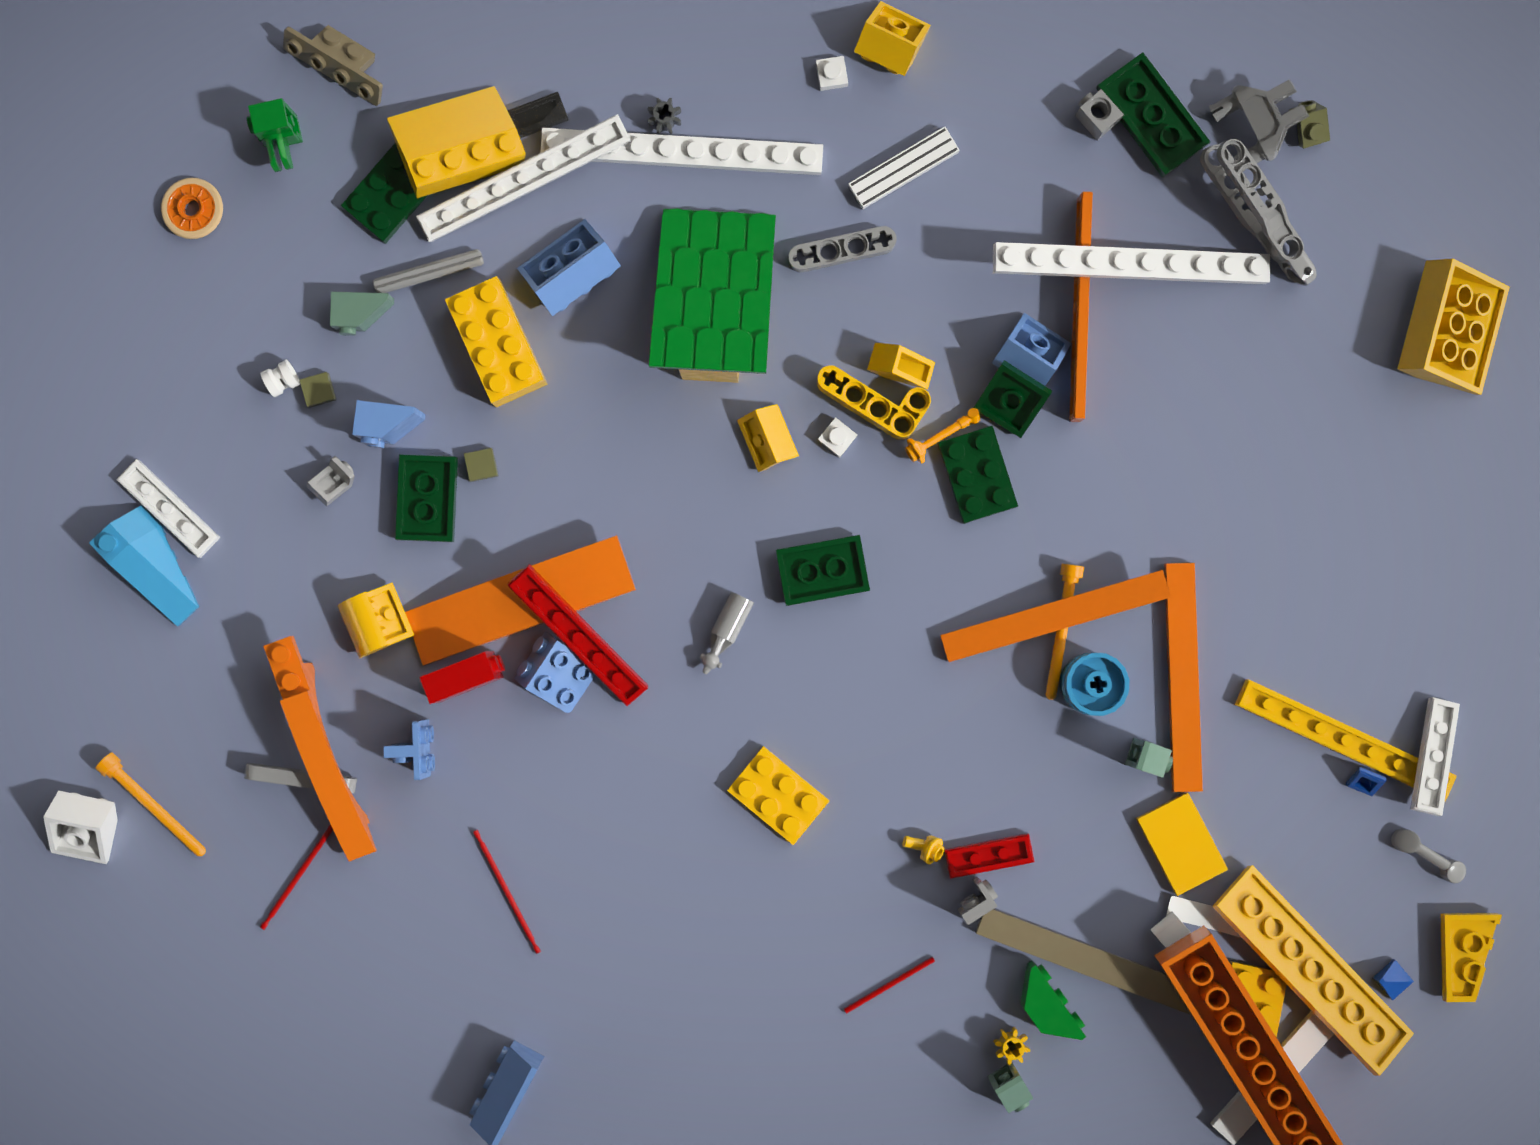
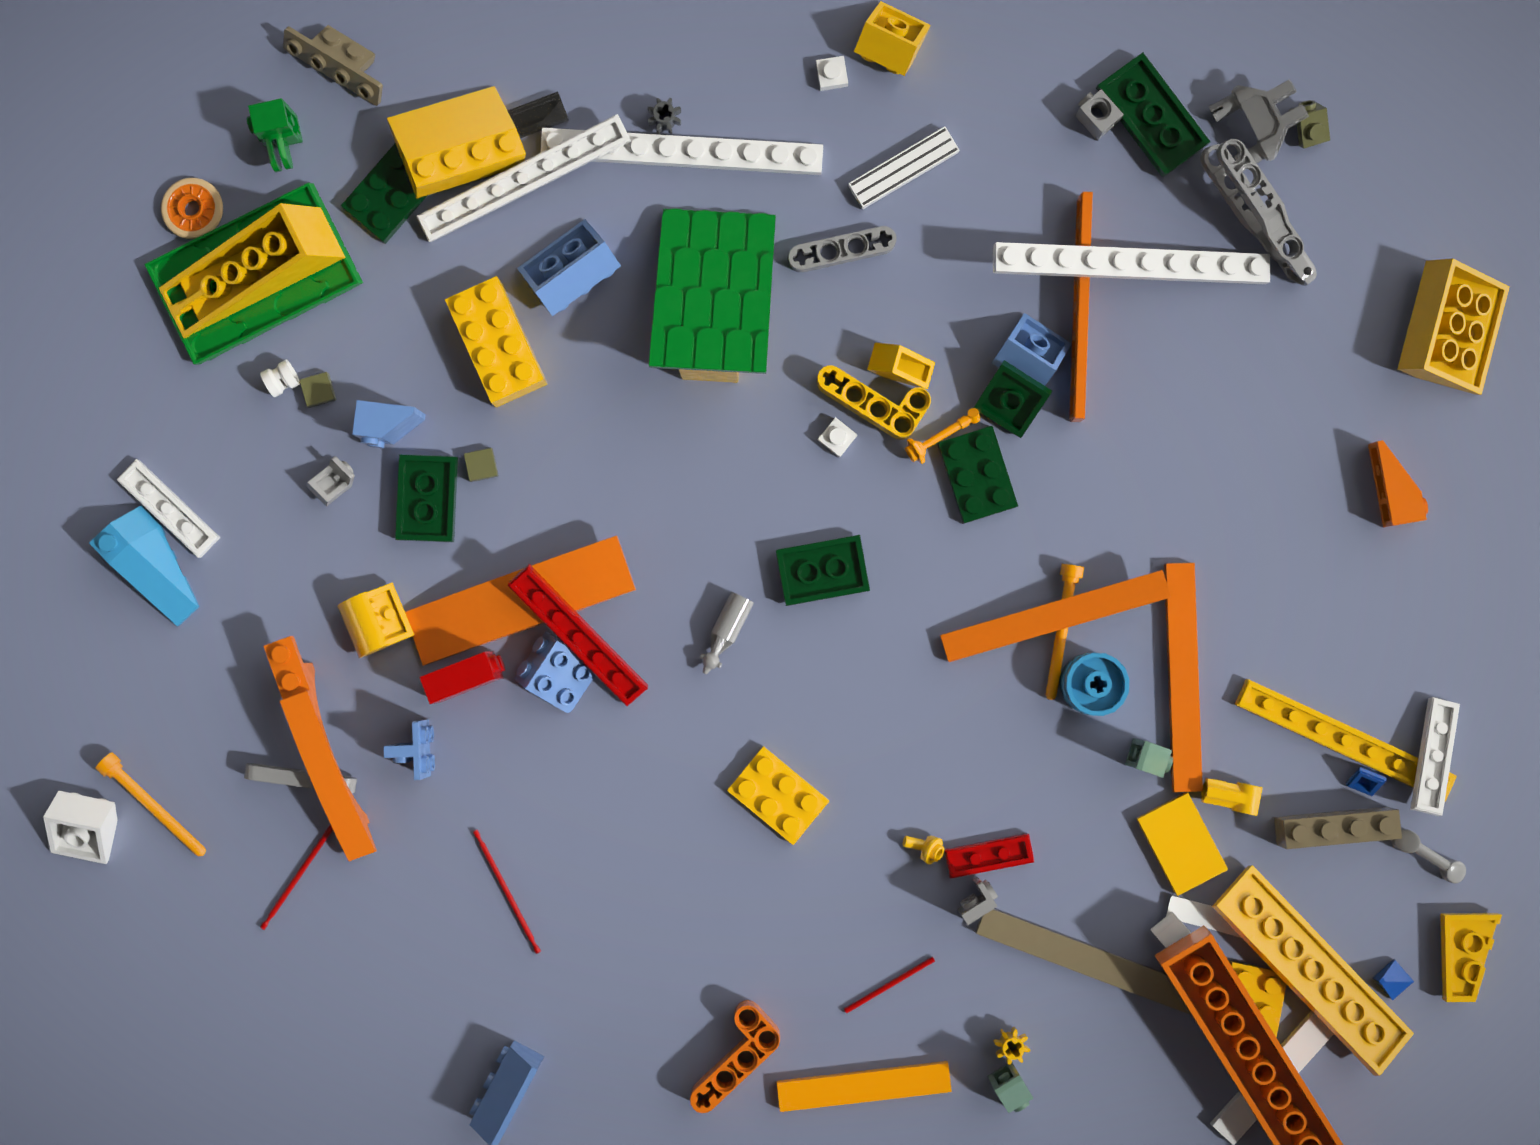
(253, 273): none -> piece
(357, 310): sand green slope -> none
(428, 271): light grey axle -> none
(732, 1063): none -> orange beam
(767, 437): yellow panel -> none
(864, 1086): none -> light orange tile
(1047, 1005): green slope -> none
(1238, 796): none -> yellow piece
(1338, 827): none -> dark tan brick
(1397, 493): none -> orange slope

